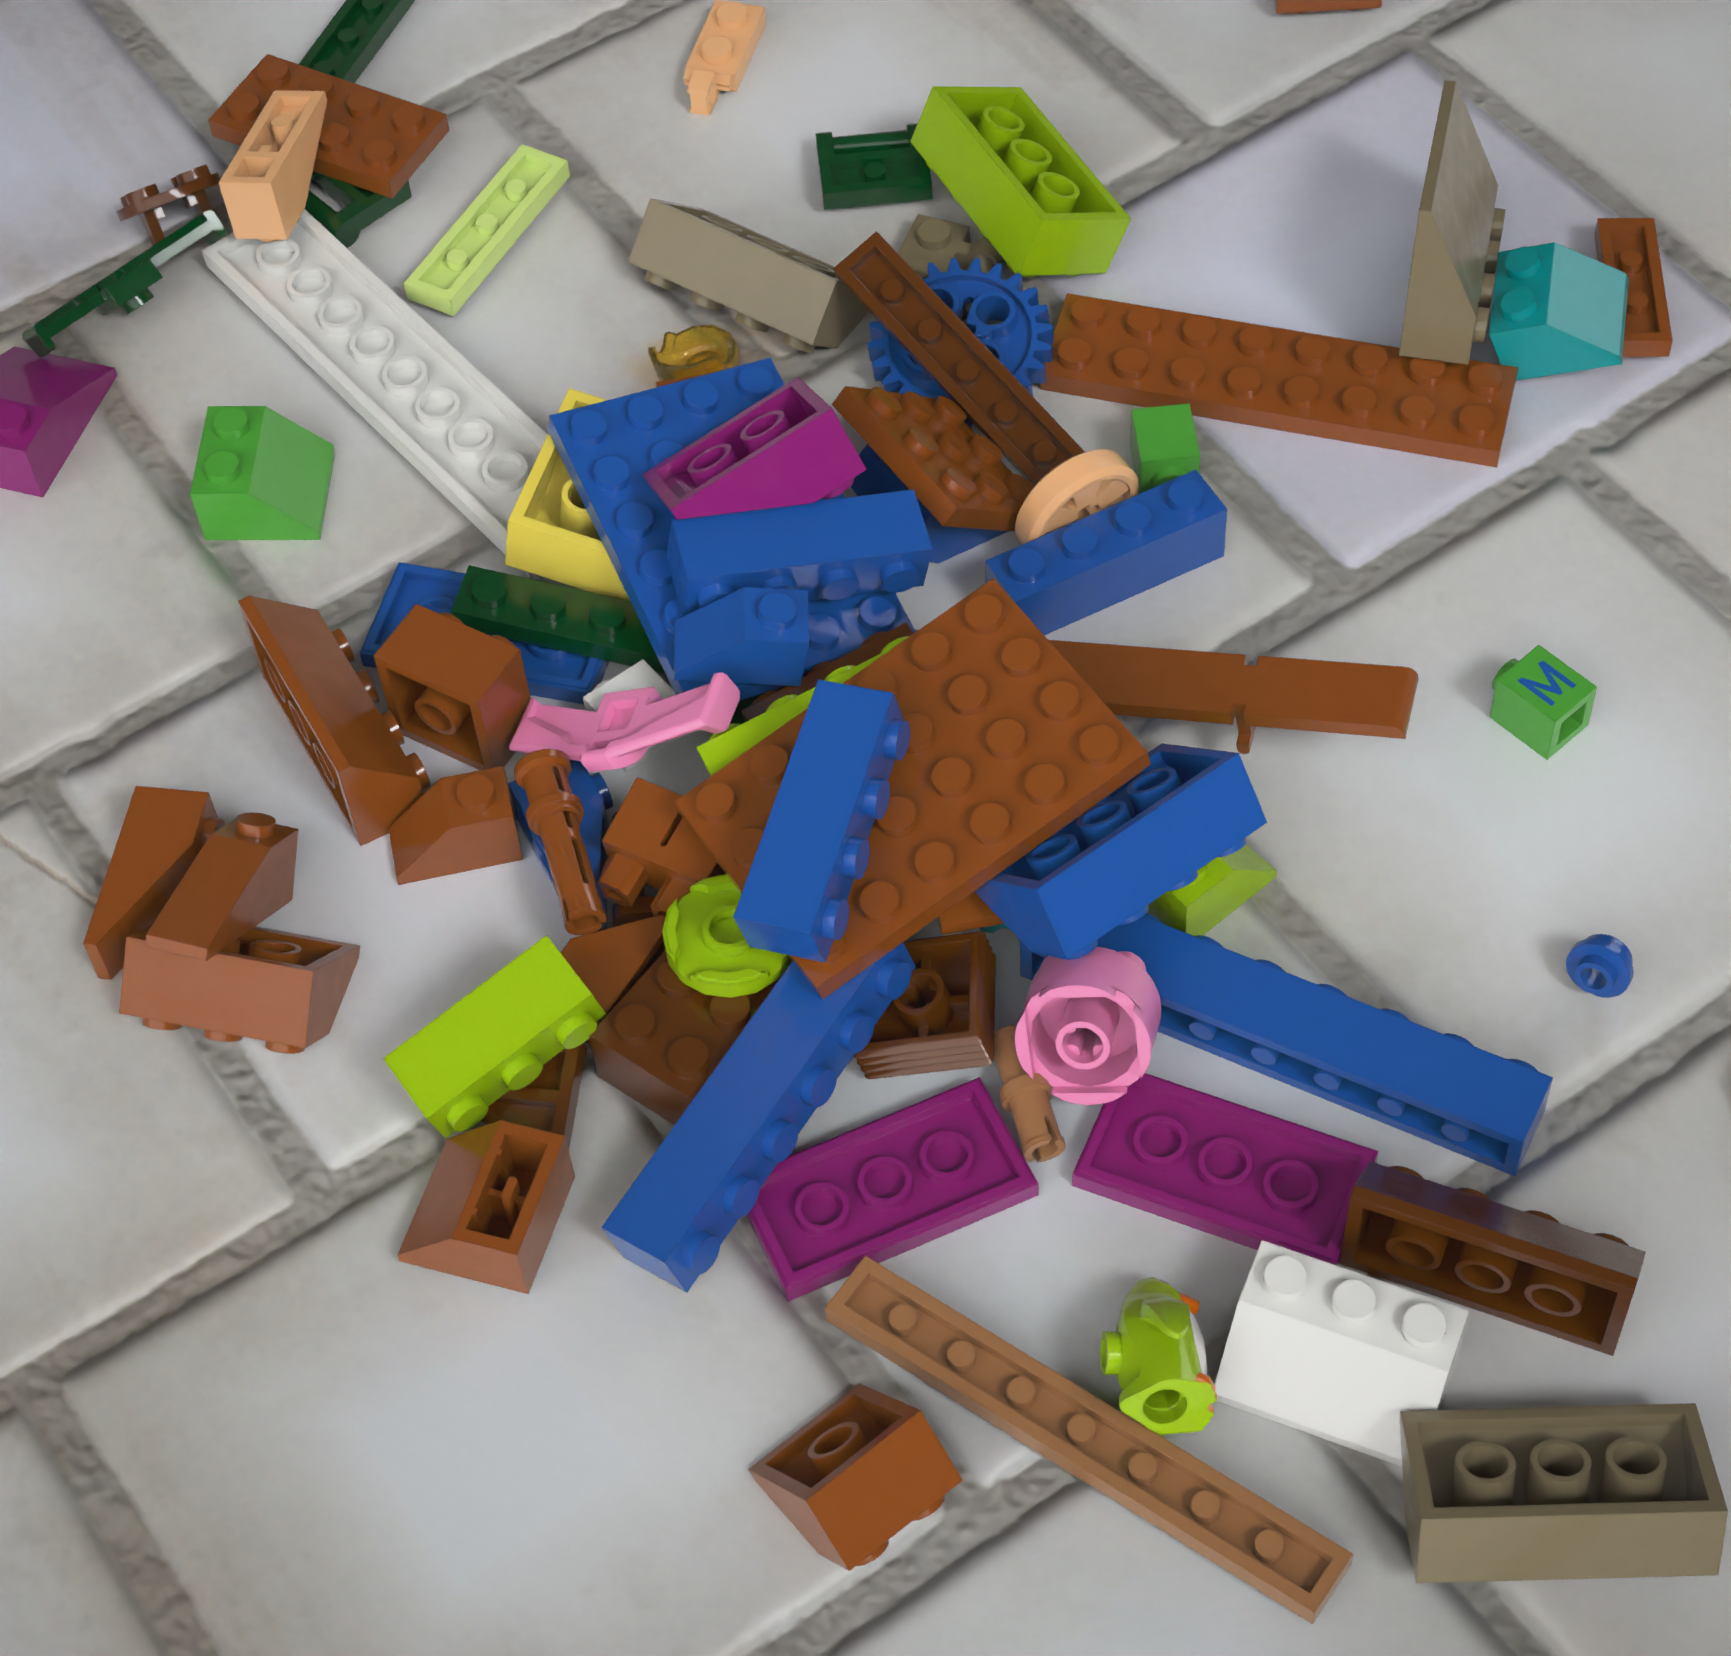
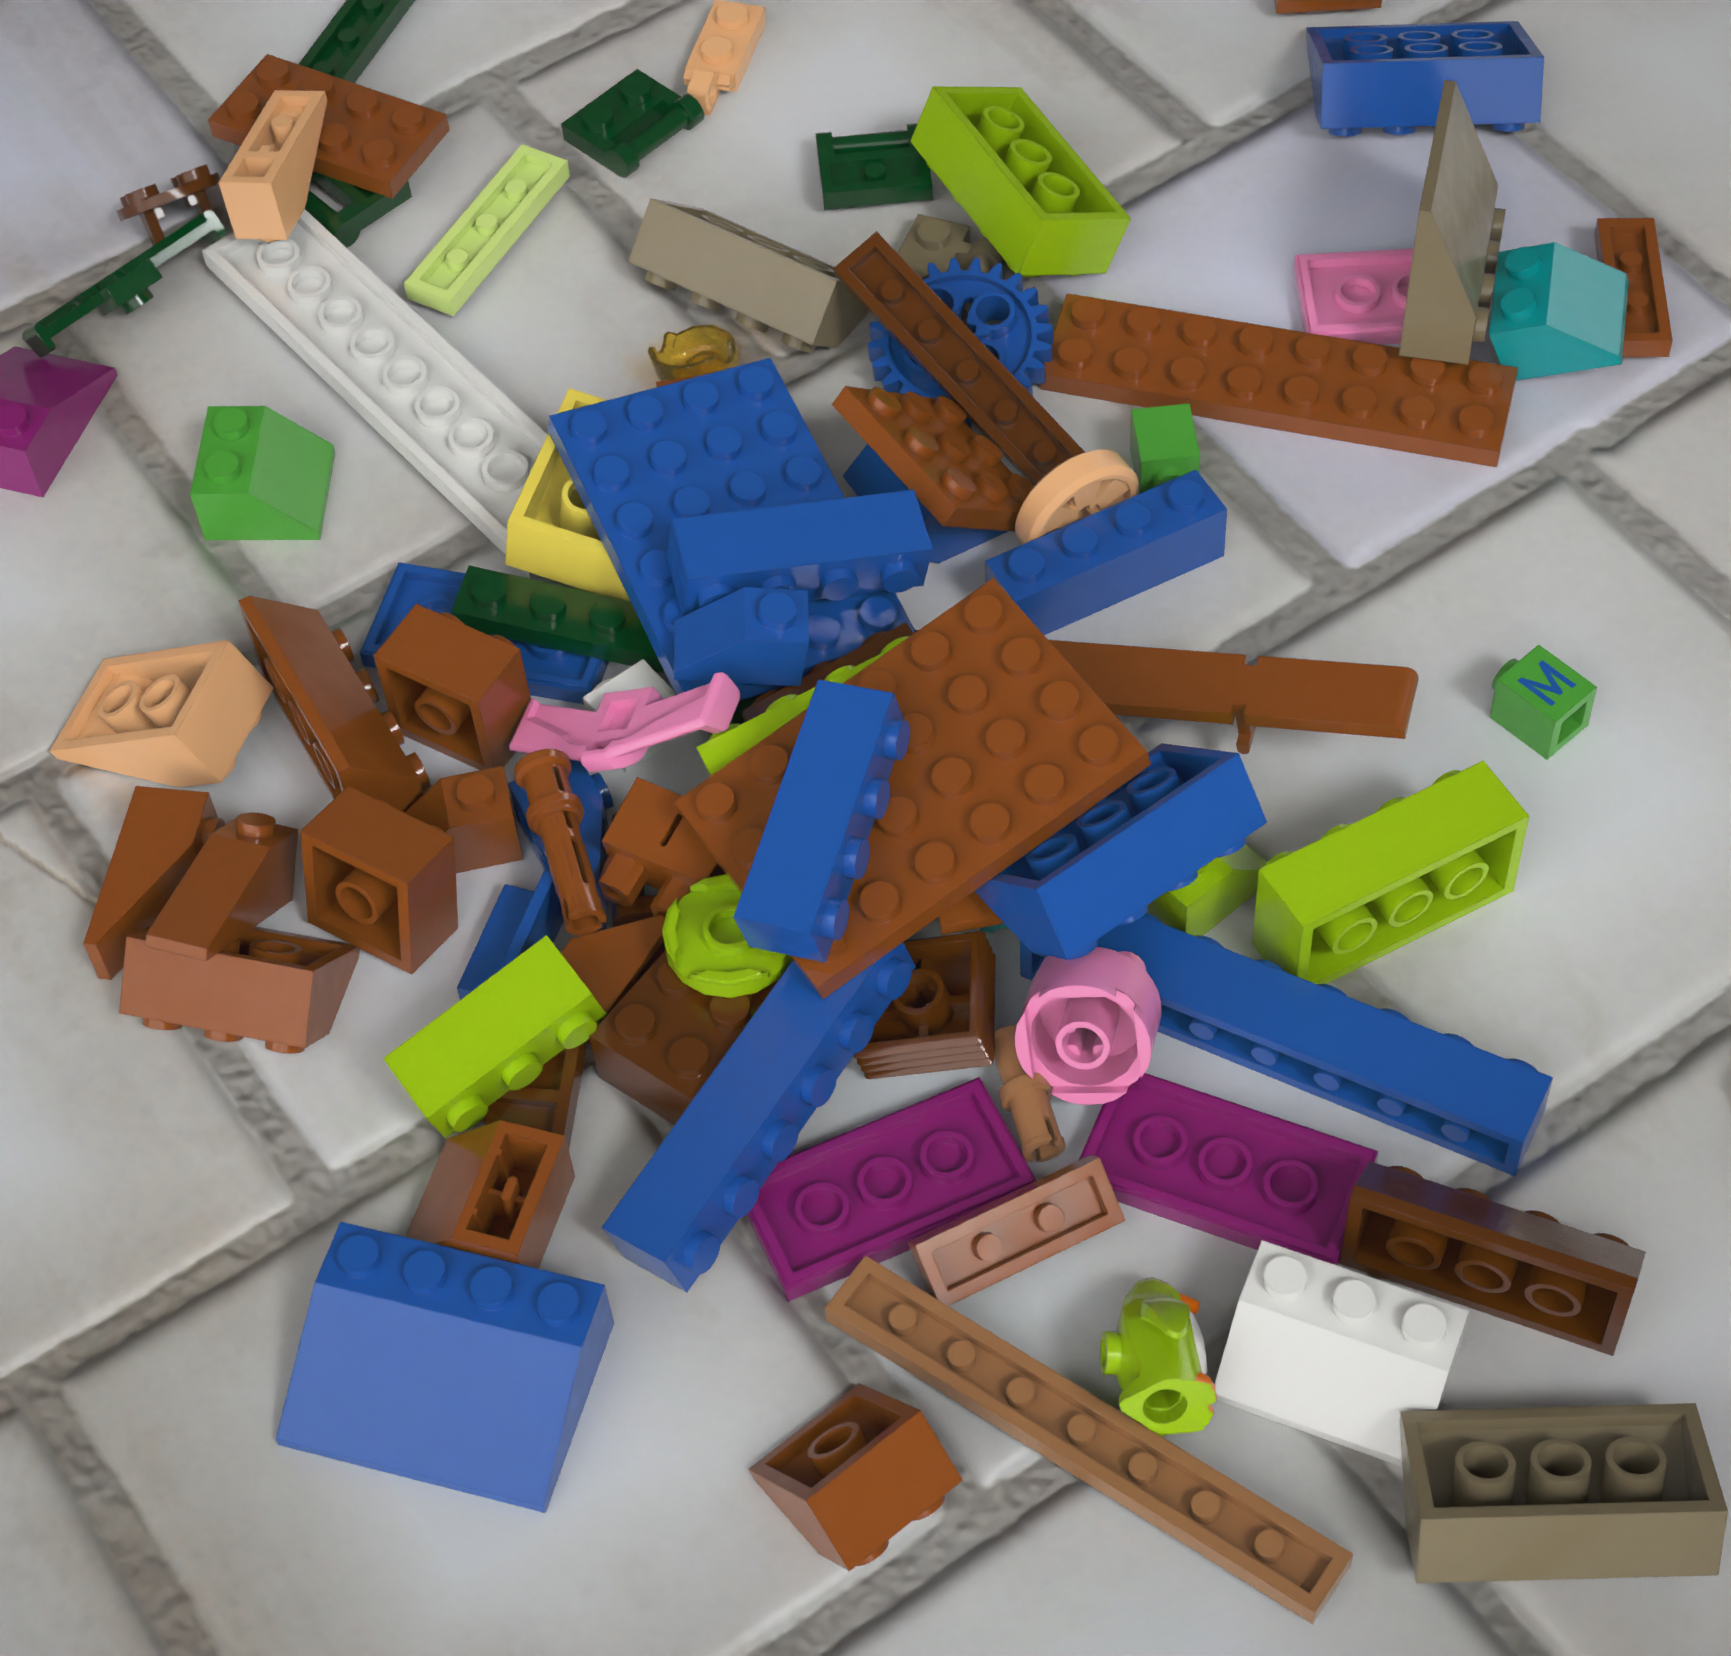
(167, 714): none -> light nougat slope
(380, 879): none -> dark orange brick
(444, 1366): none -> slope
(514, 926): none -> blue panel
(630, 122): none -> dark green plate
(766, 457): magenta slope -> none
(1016, 1231): none -> plate
(1354, 294): none -> bright pink tile
(1390, 876): none -> lime brick
(1398, 75): none -> blue slope
(1601, 965): blue plate -> none

